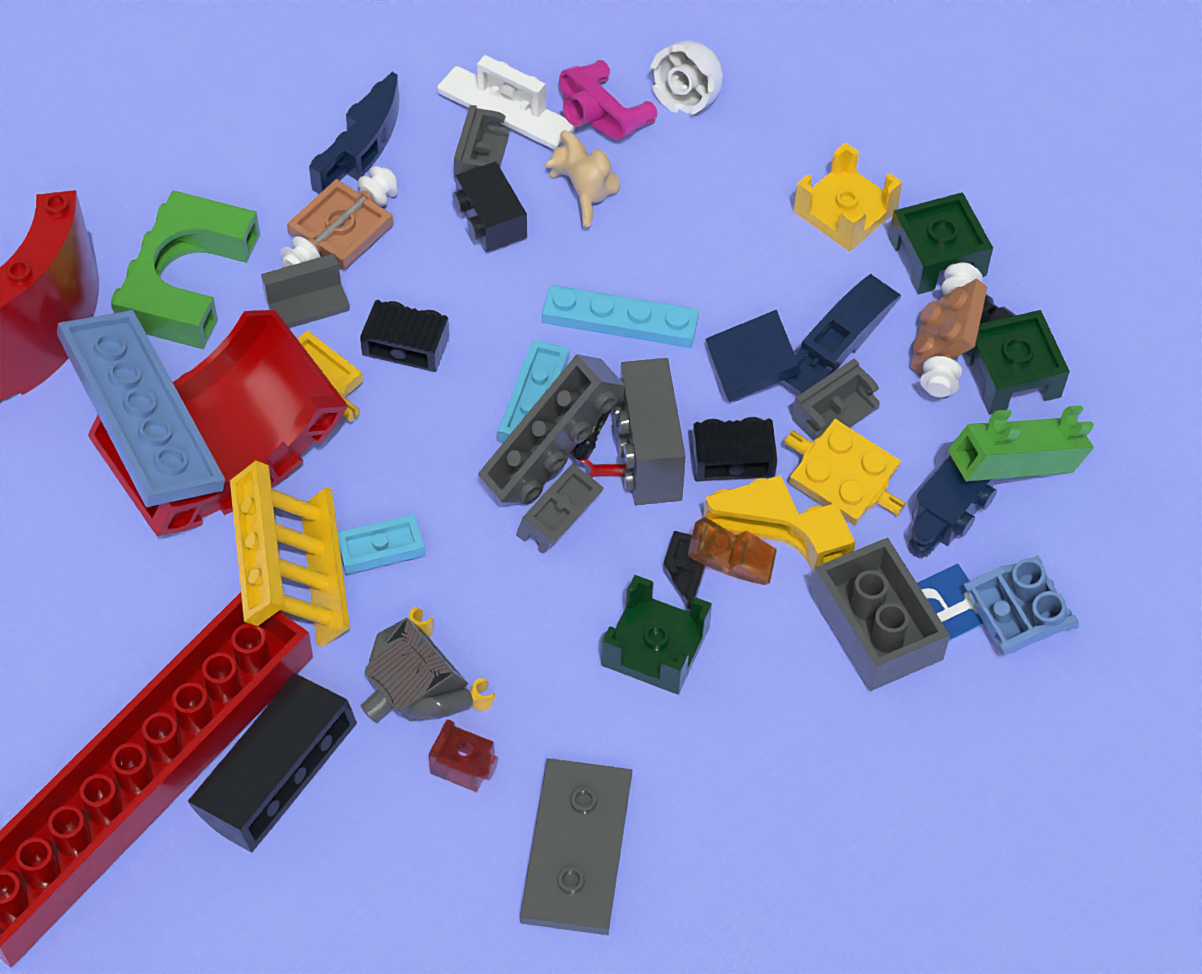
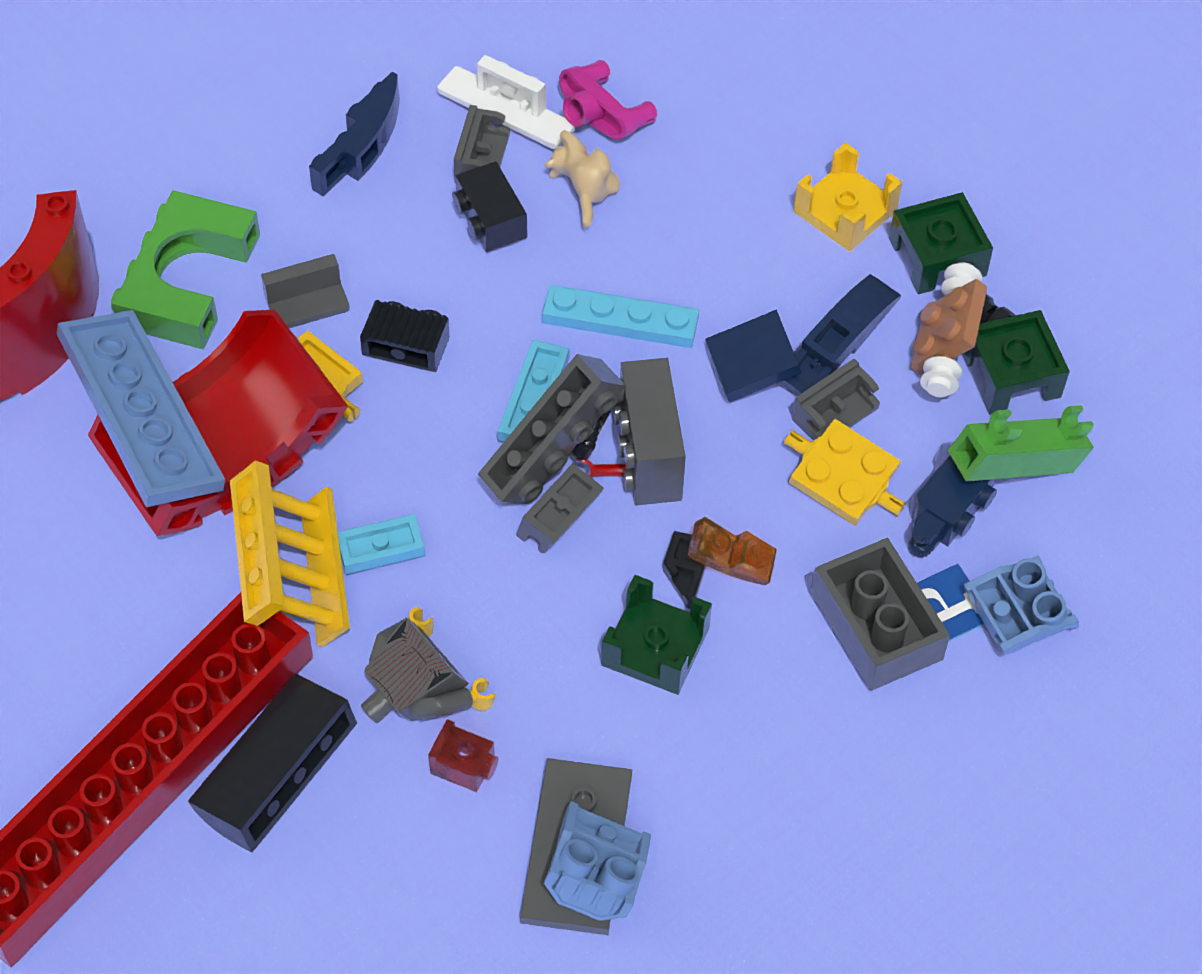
(342, 220): nougat plate -> none
(596, 865): none -> medium blue slope
(687, 76): white cylinder -> none
(734, 449): black brick -> none
(770, 514): yellow arch -> none

